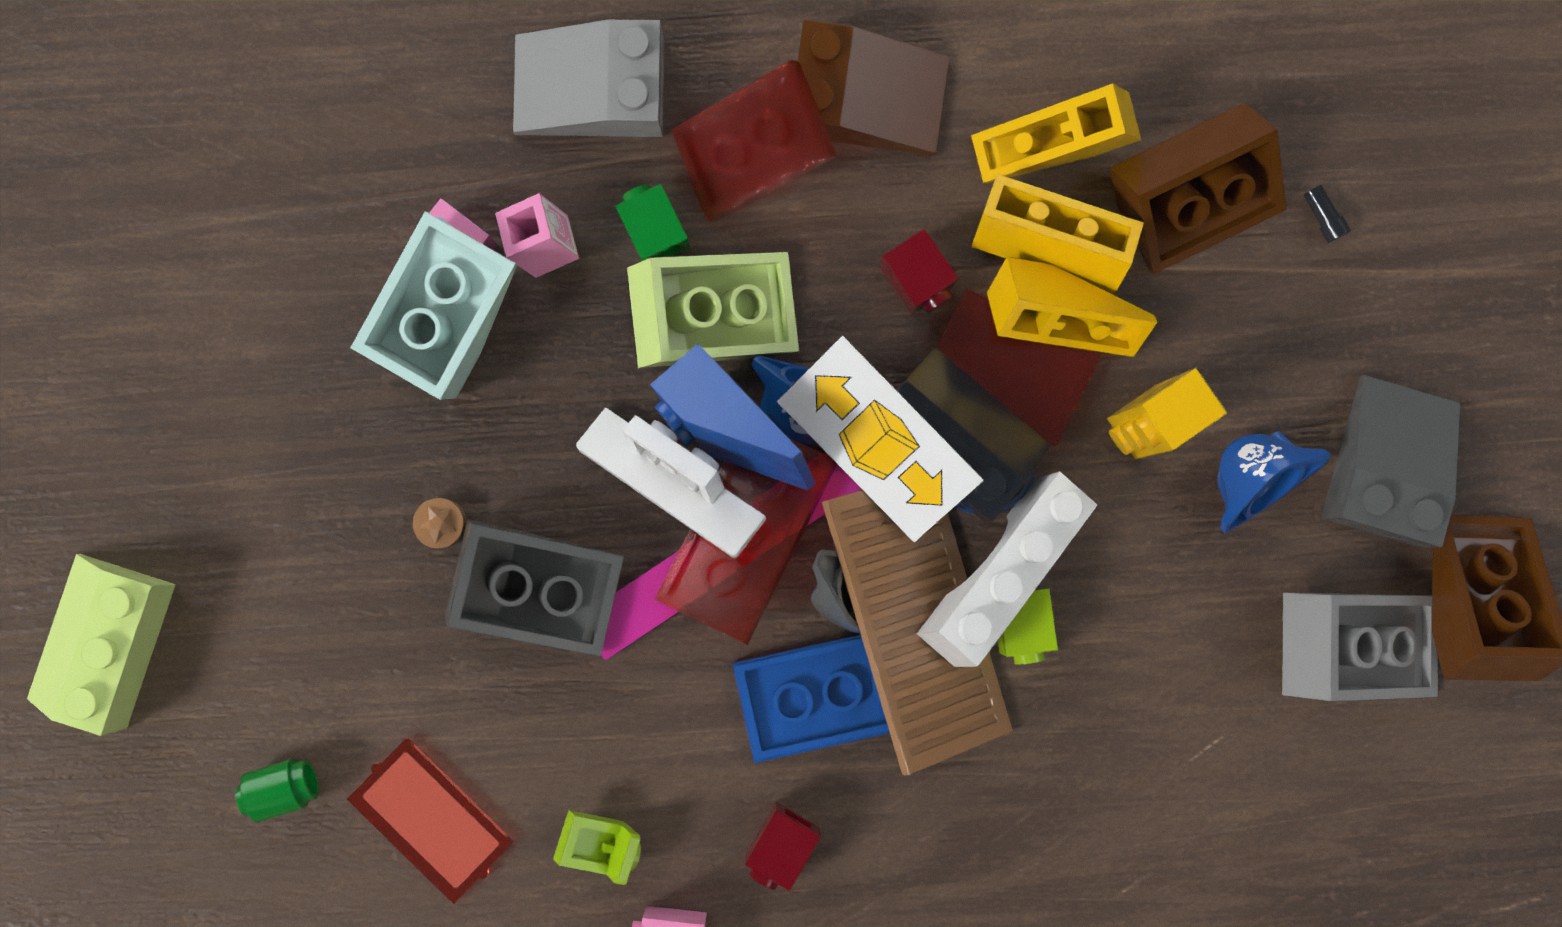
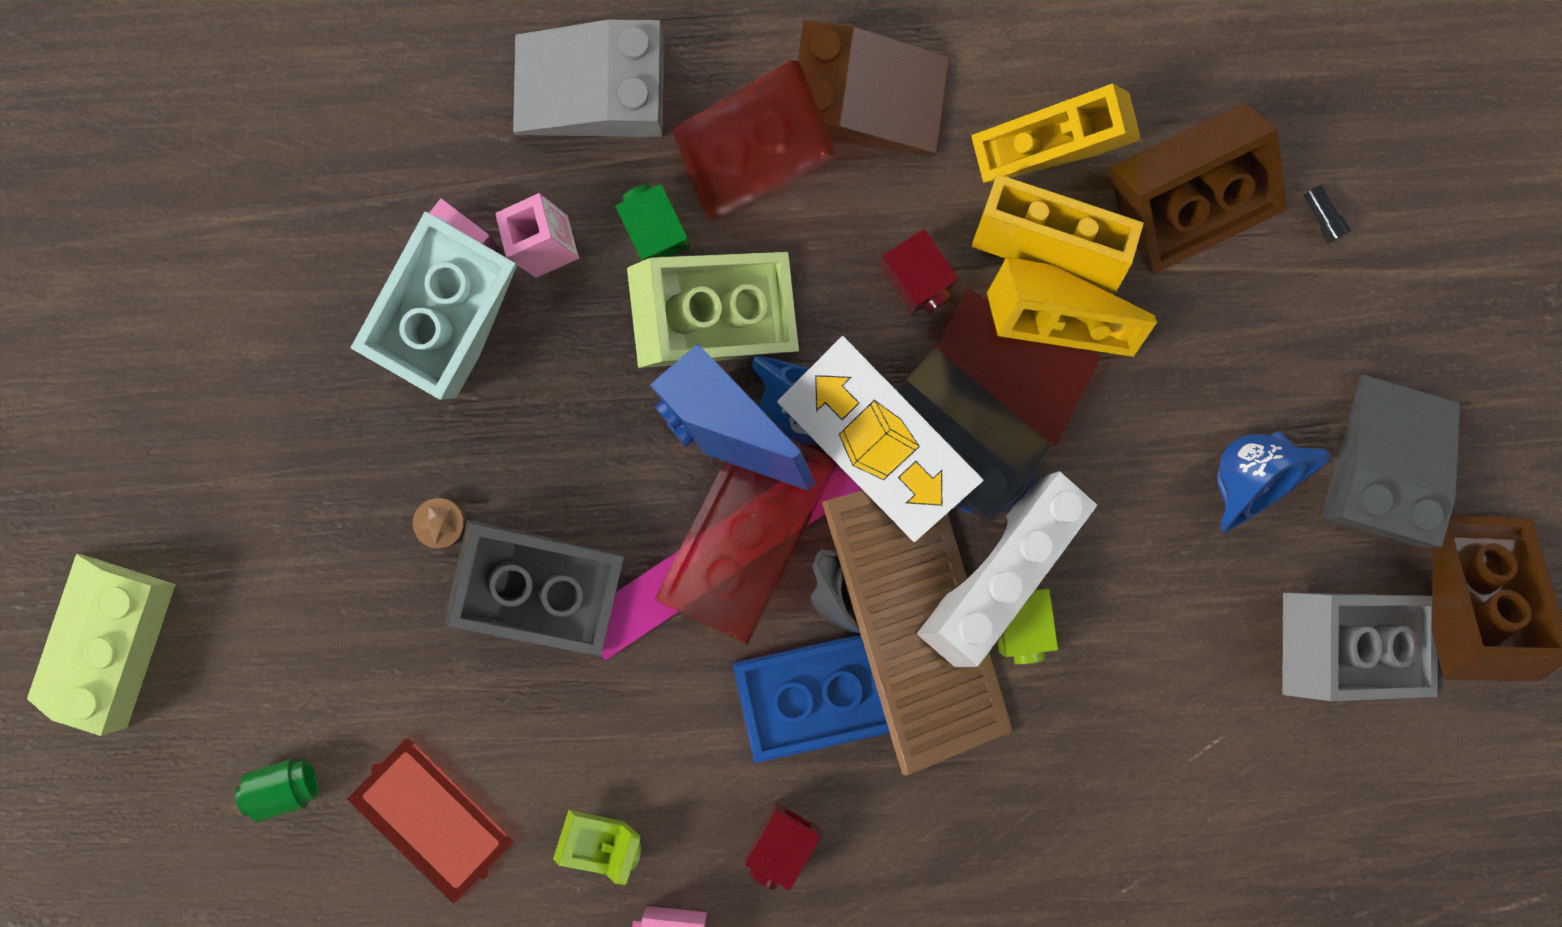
(672, 478): white bracket -> none
(1165, 416): yellow brick -> none

